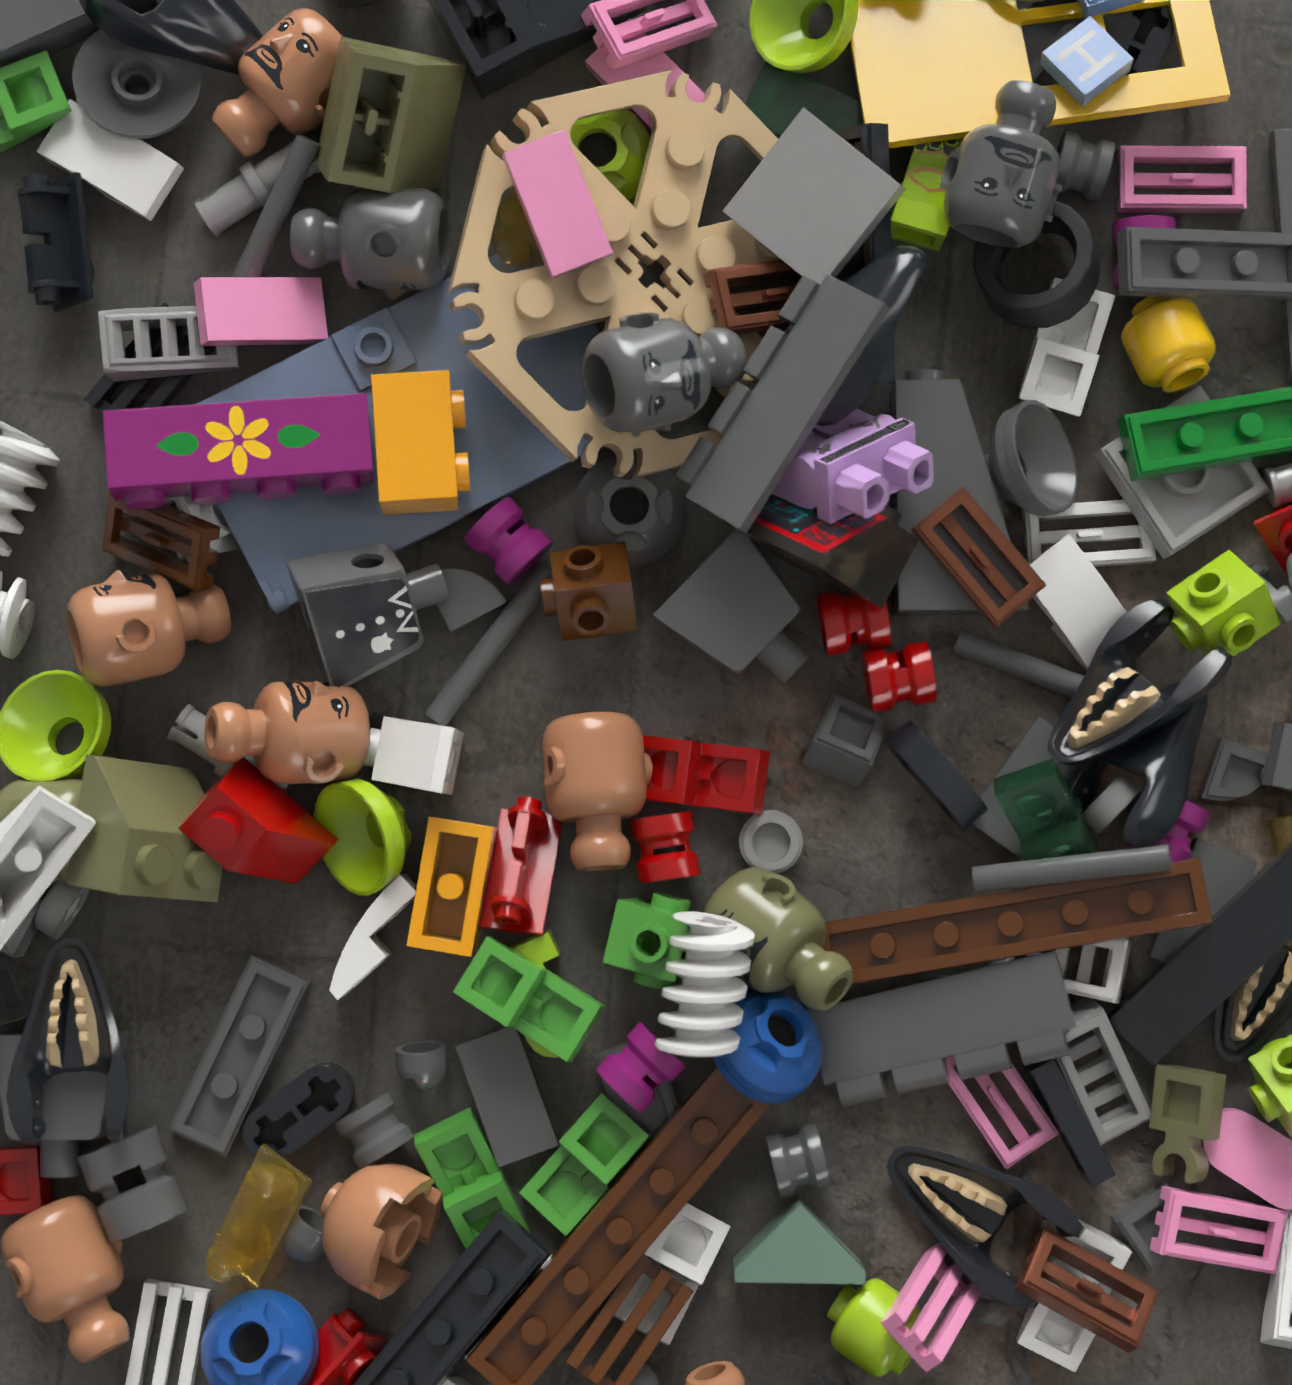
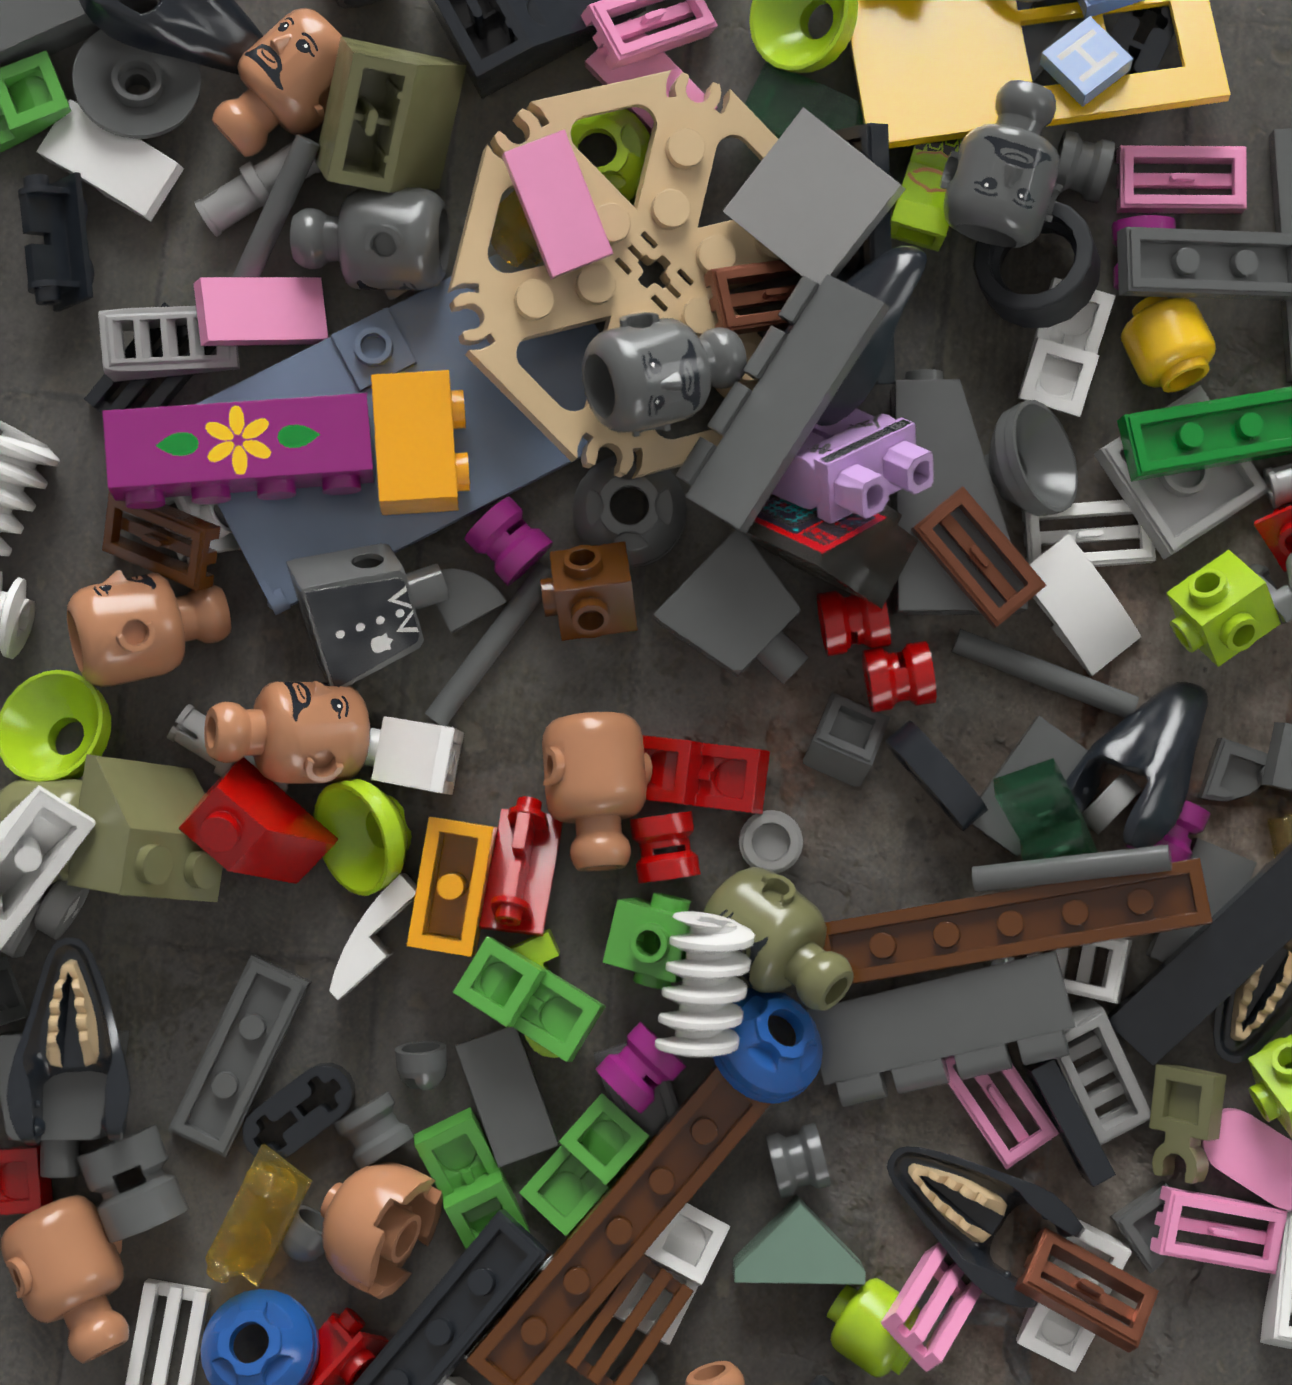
(1117, 700): black animal -> none

